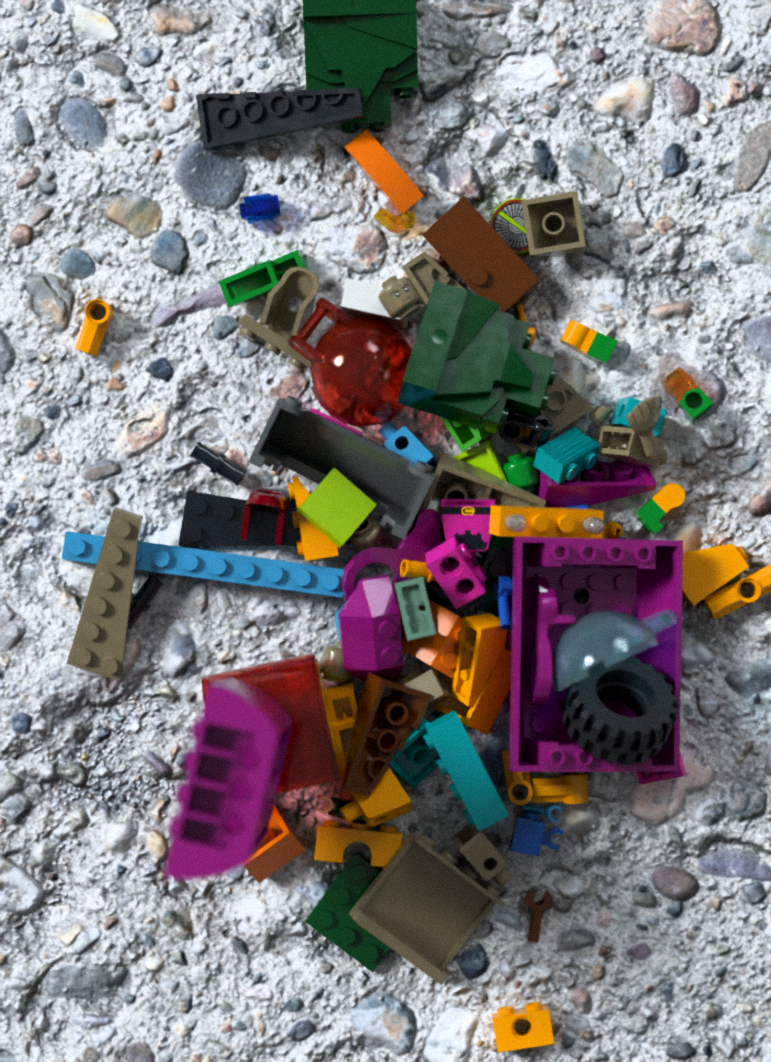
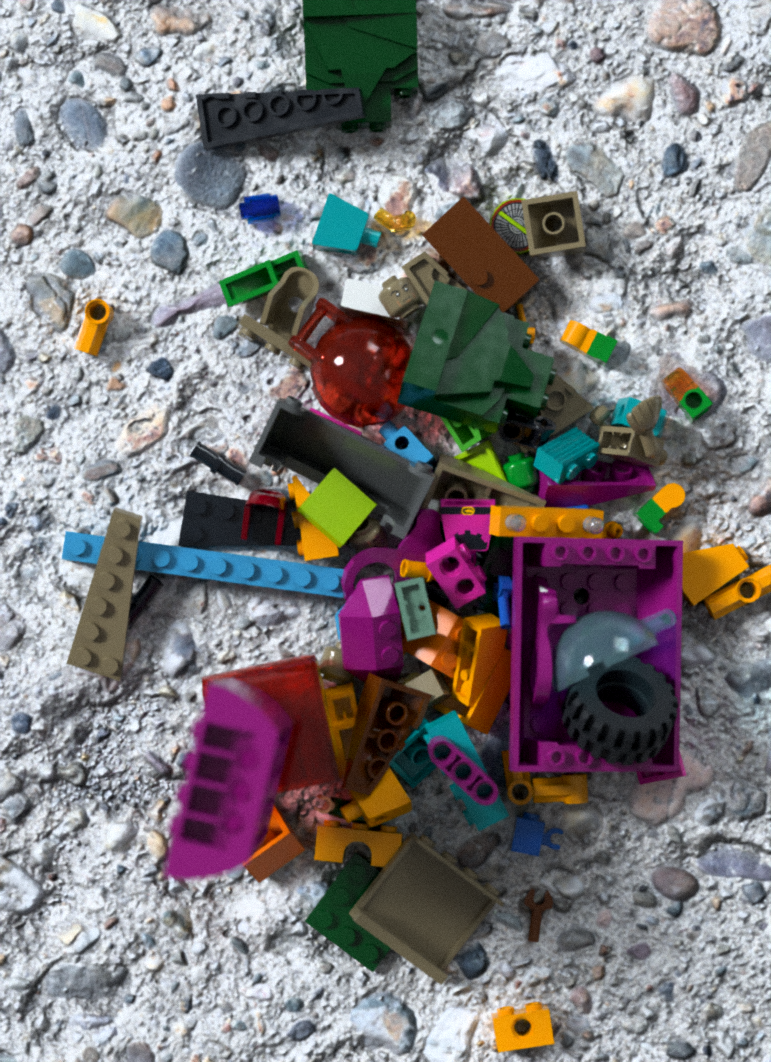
(343, 228): none -> teal torso
(383, 171): orange slope -> none
(472, 780): none -> magenta beam
(477, 848): dark tan torso -> none
(546, 811): dark azure hand -> none

